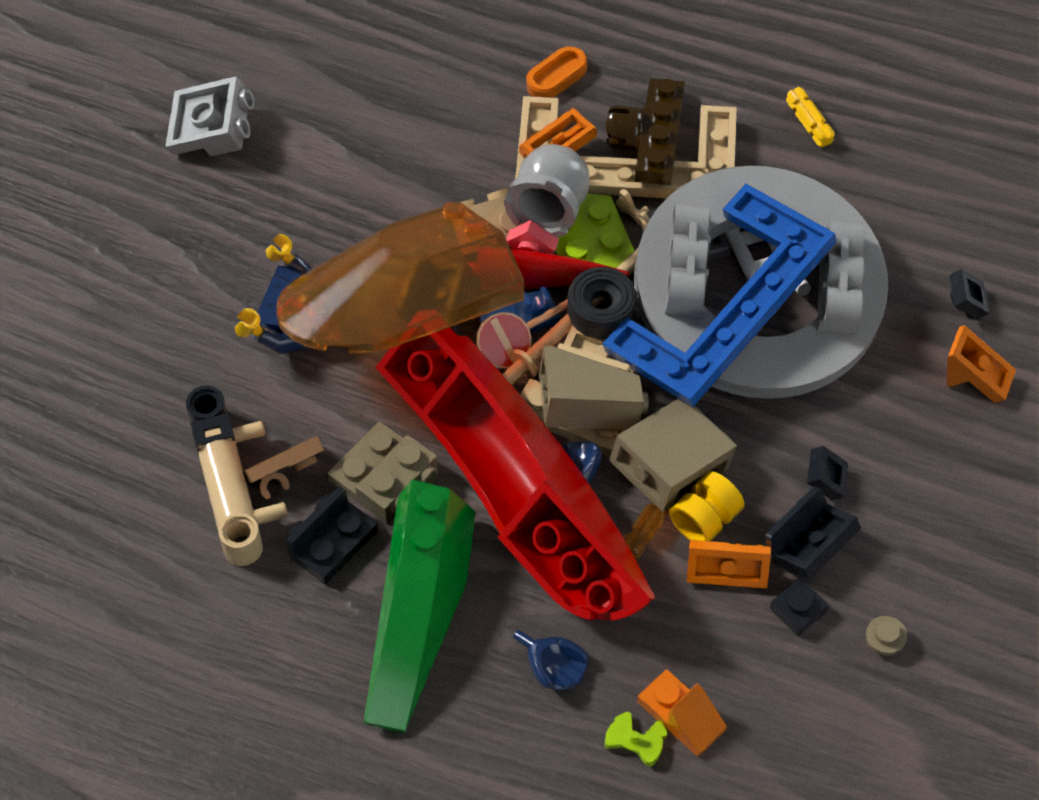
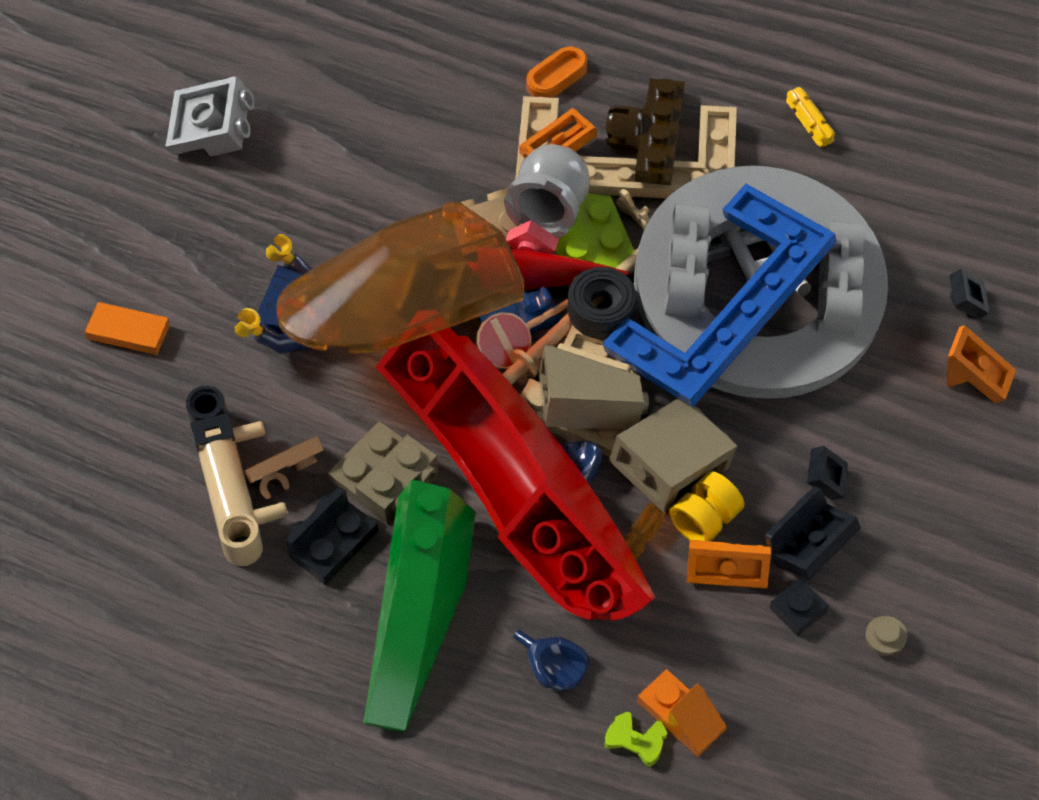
(127, 328): none -> orange tile

